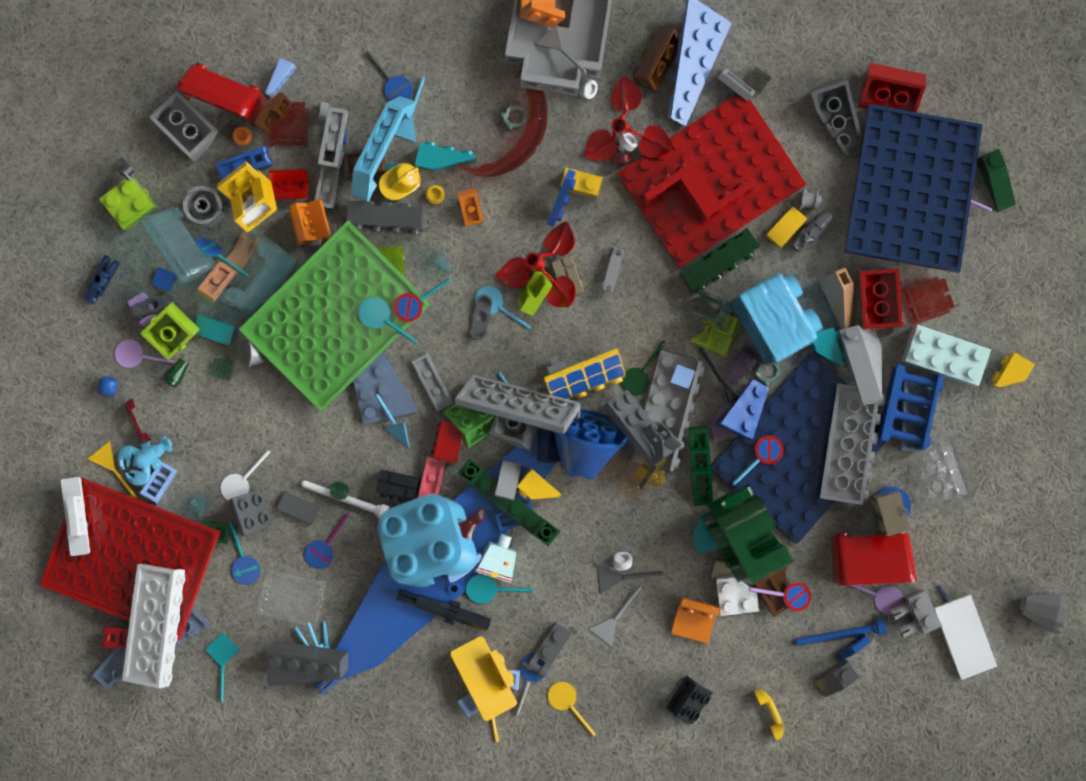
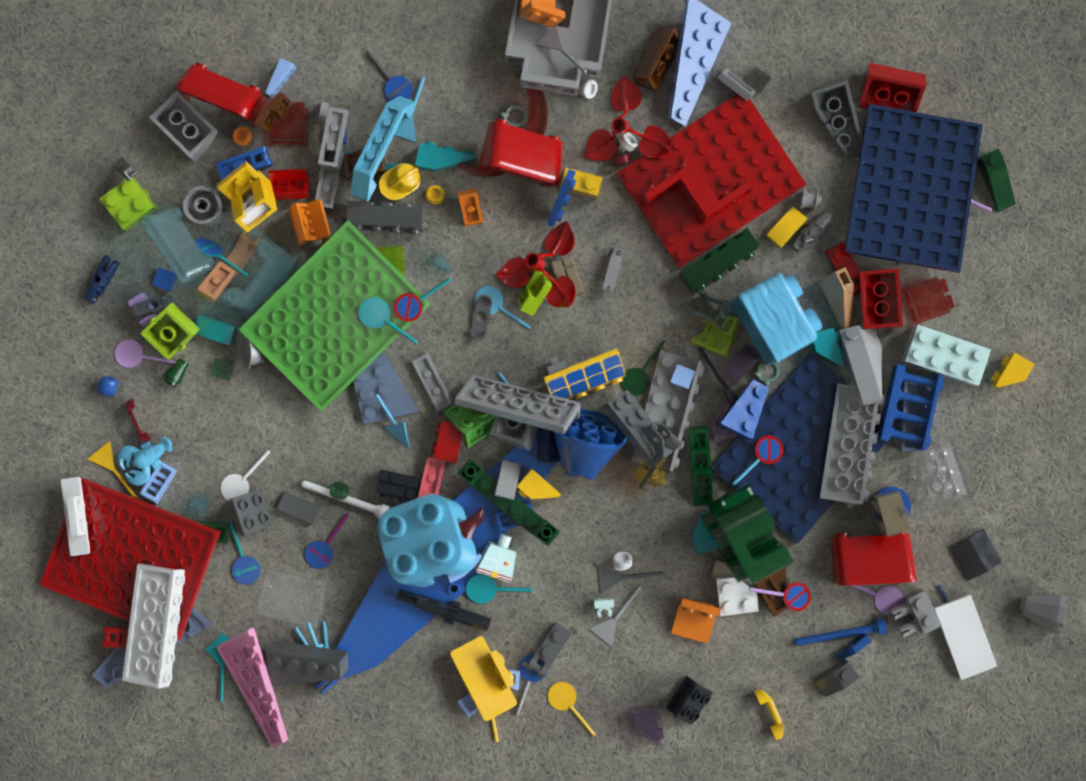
(249, 671): none -> bright pink wing
(522, 153): none -> red windscreen
(604, 603): none -> light aqua tile
(646, 722): none -> clear purple slope
(840, 260): none -> red plate
(975, 554): none -> black slope

